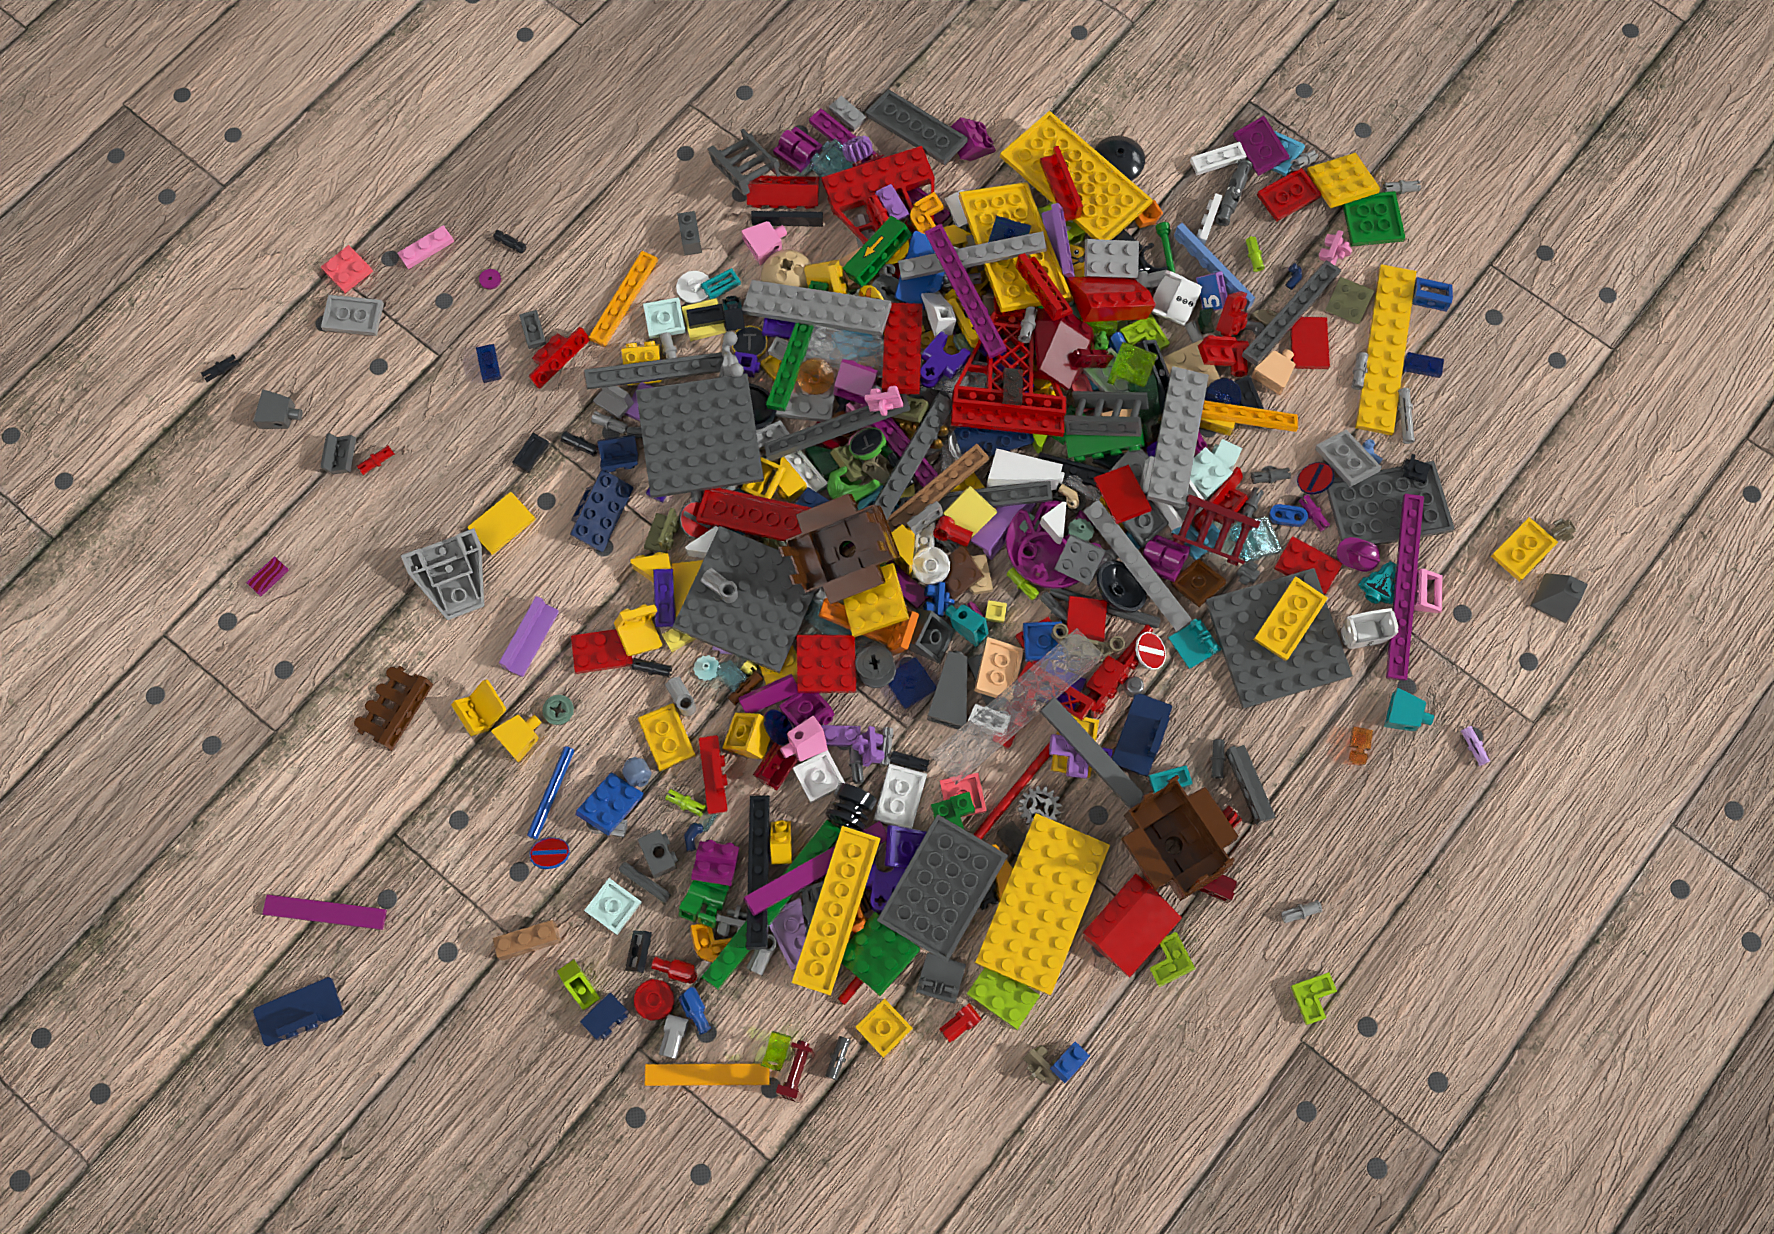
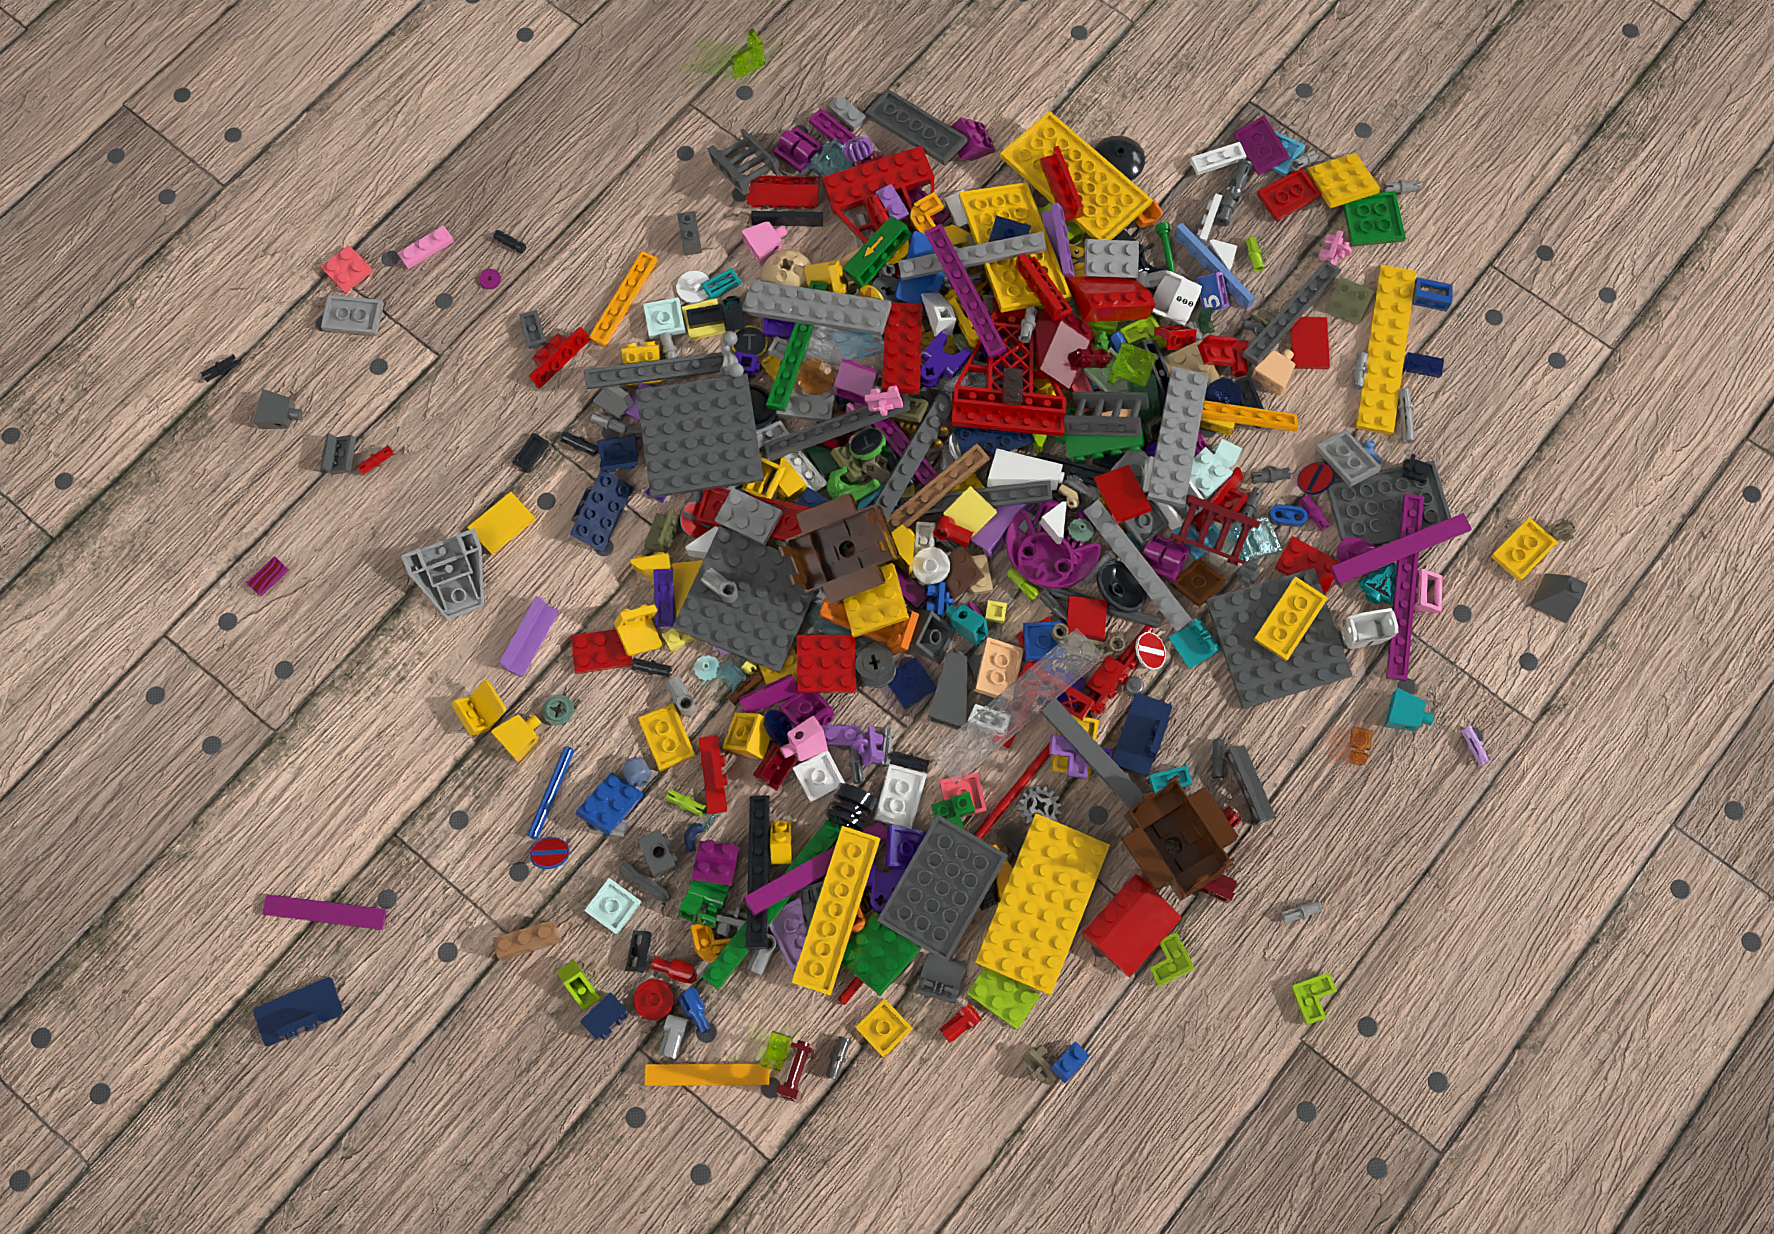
(403, 711): reddish brown fence -> none
(488, 363): clear blue plate -> none
(748, 516): none -> light grey plate
(749, 58): none -> clear neon green bracket
(925, 518): light grey plate -> none
(1080, 559): dark grey plate -> none
(1176, 336): none -> red bracket
(1223, 252): none -> white slope
(1232, 318): red plate -> none
(1296, 273): dark blue arm -> none
(1400, 548): none -> magenta tile

